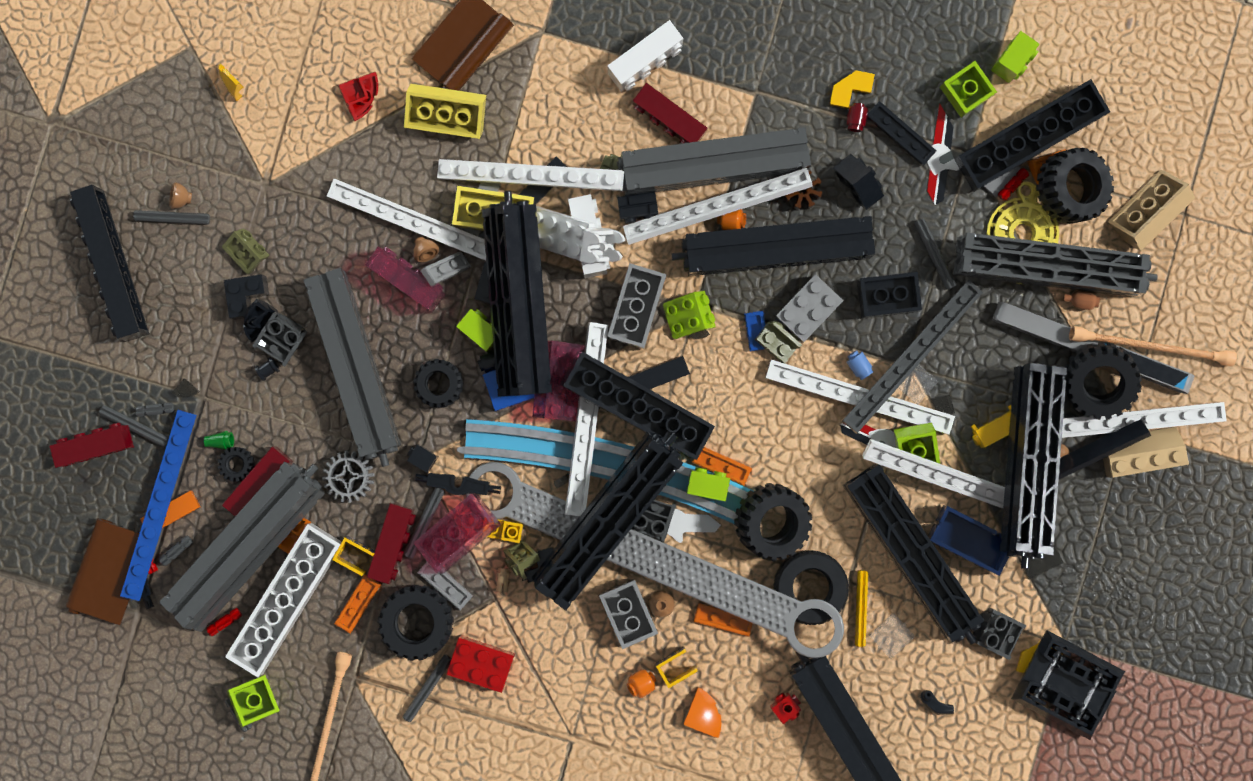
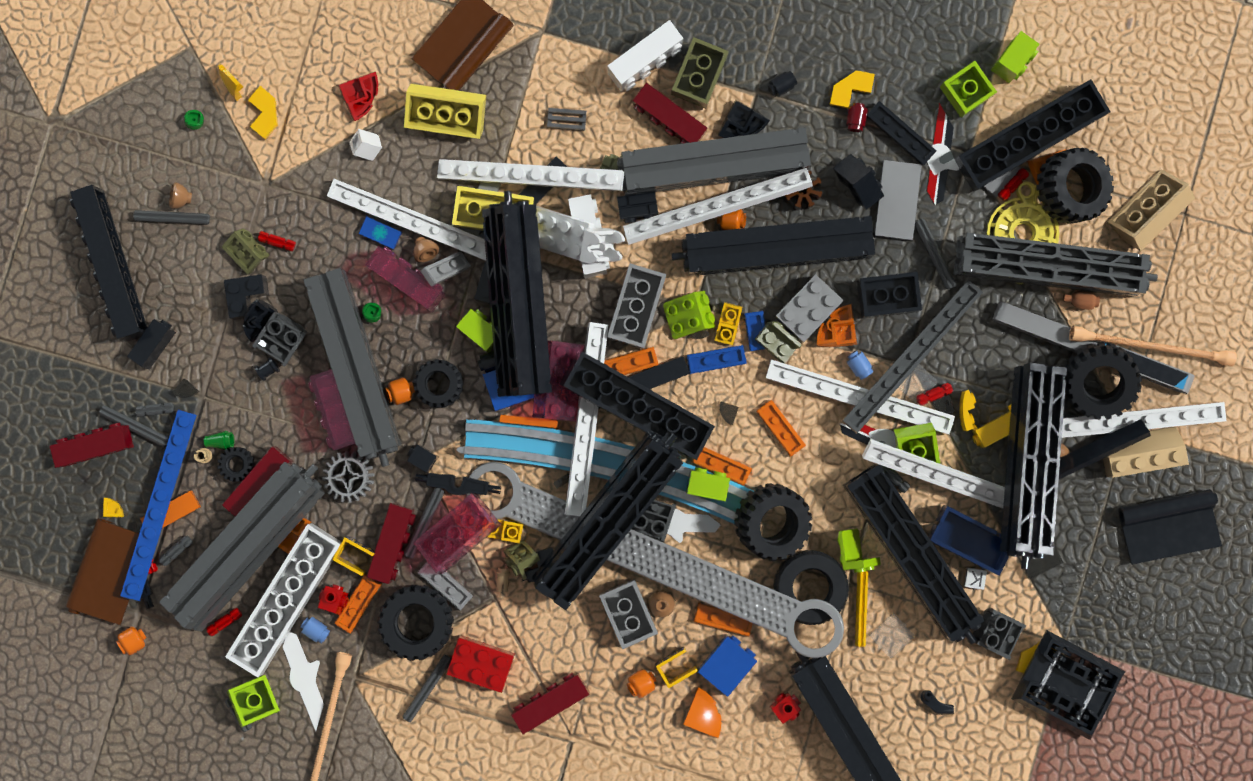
(112, 508): none -> yellow tile
(131, 640): none -> orange head
(152, 343): none -> black brick
(194, 119): none -> green tile
(207, 454): none -> tan pin
(267, 120): none -> yellow tile
(276, 241): none -> red axle
(304, 677): none -> white sticker
(315, 630): none -> medium blue brick
(332, 410): none -> clear pink brick
(333, 599): none -> red brick
(365, 144): none -> white panel
(371, 312): none -> green tile
(380, 233): none -> blue tile
(399, 391): none -> orange head
(529, 421): none -> orange tile
(550, 703): none -> dark red brick
(572, 119): none -> flat silver tile
(634, 361): none -> orange tile
(699, 72): none -> olive brick
(716, 359): none -> blue tile
(727, 664): none -> blue brick
(728, 323): none -> yellow slope
(728, 412): none -> clear smoke tile
(742, 121): none -> black brick
(780, 428): none -> orange tile
(782, 84): none -> black brick
(838, 329): none -> orange brick
(852, 554): none -> lime bracket
(896, 479): none -> dark grey axle
(898, 207): none -> light grey tile
(934, 394): none -> red axle
(966, 403): none -> yellow slope
(975, 578): none -> white tile
(1170, 526): none -> black door

